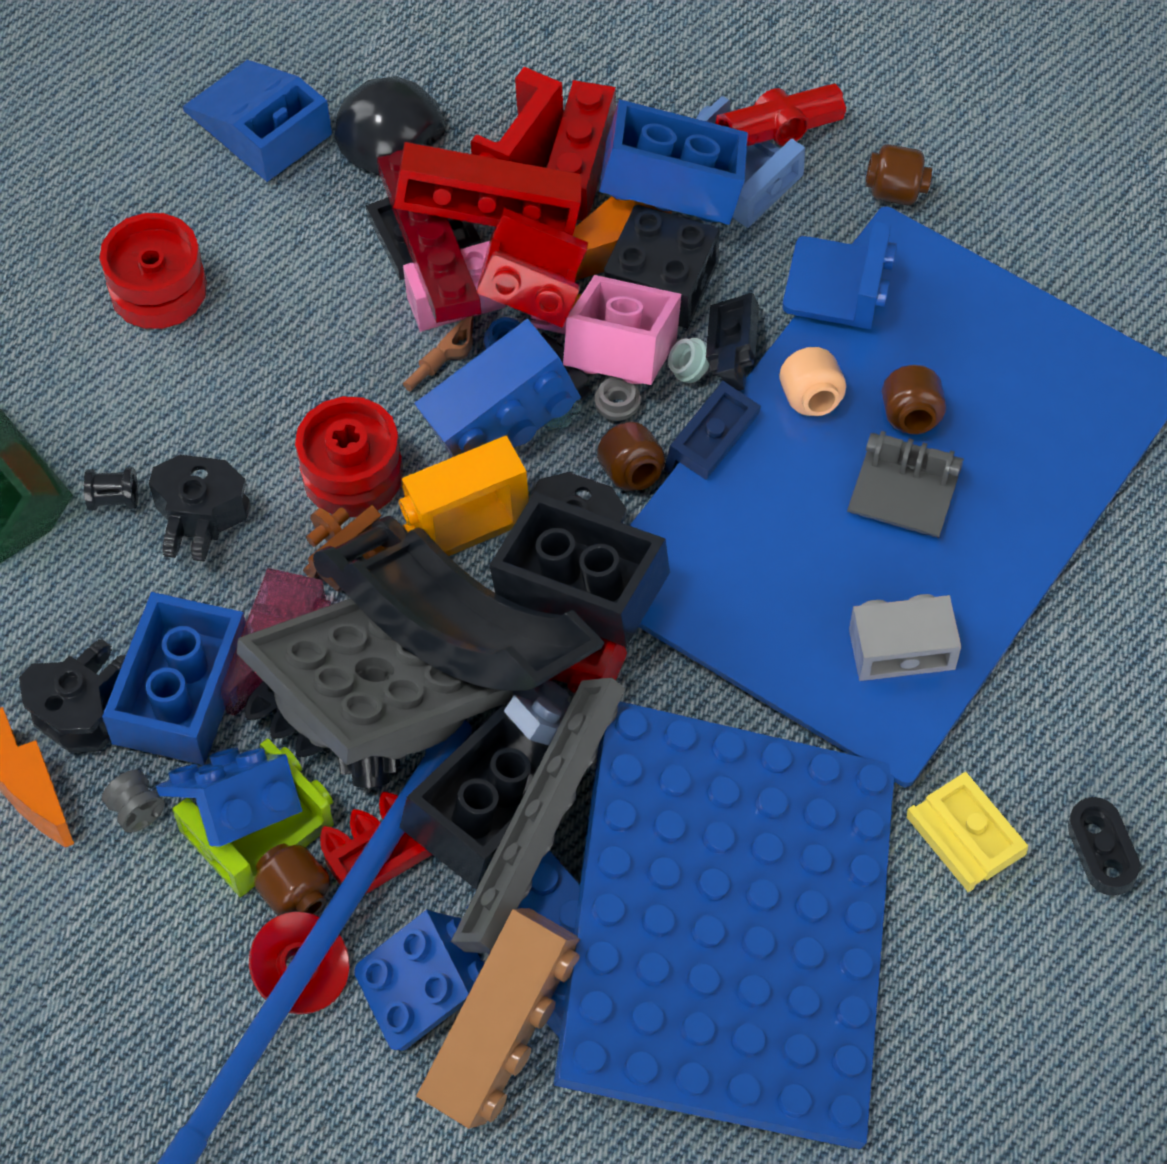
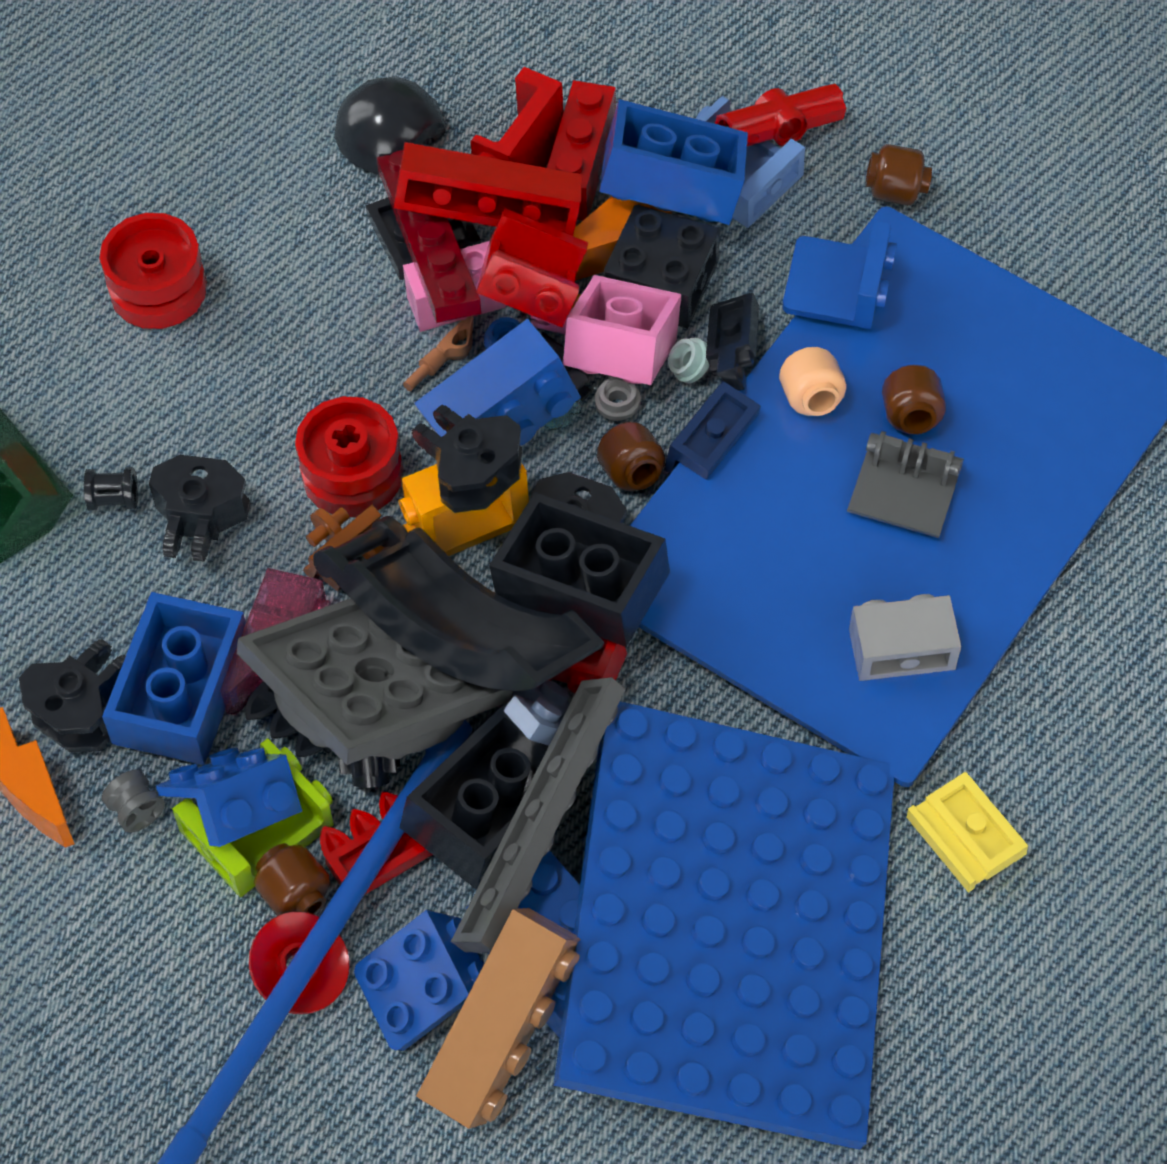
(263, 116): blue slope -> none
(471, 457): none -> black hinge
(1104, 849): black plate -> none

